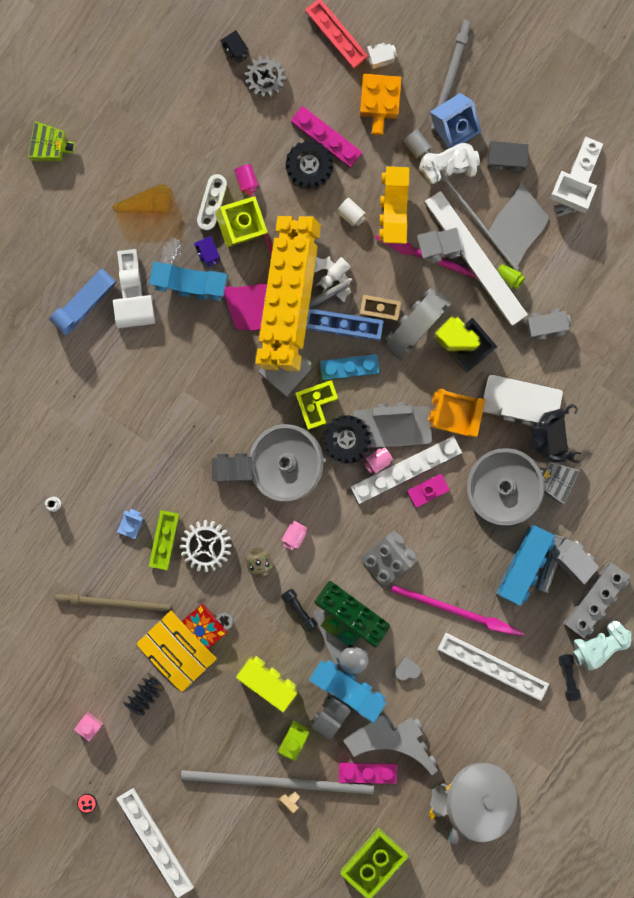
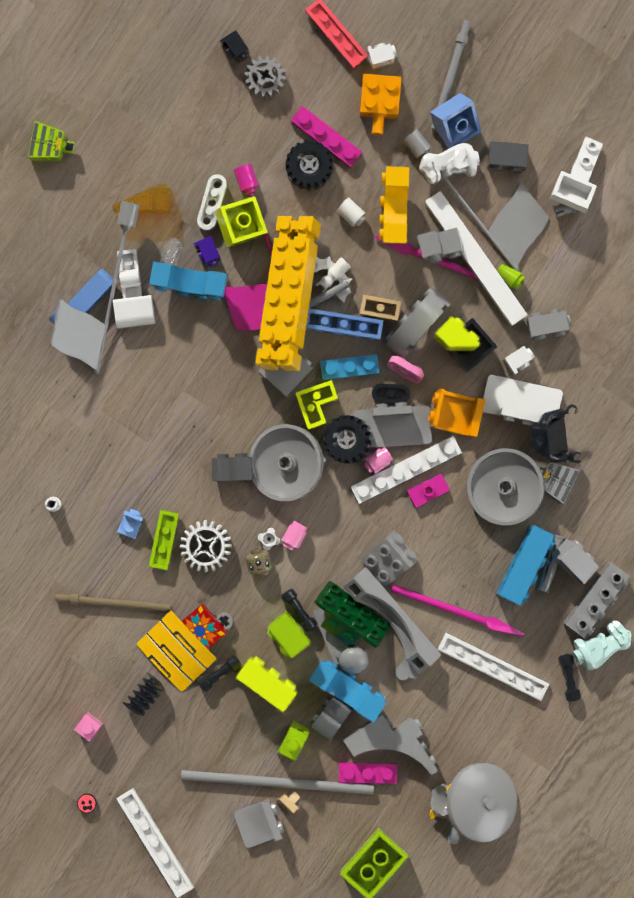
(78, 332): none -> light grey flag
(206, 682): none -> black piece
(259, 823): none -> light grey bracket
(268, 544): none -> white plate
(288, 634): none -> lime brick
(390, 393): none -> black plate
(405, 369): none -> bright pink plate
(417, 648): none -> light grey arch
(519, 359): none -> white brick

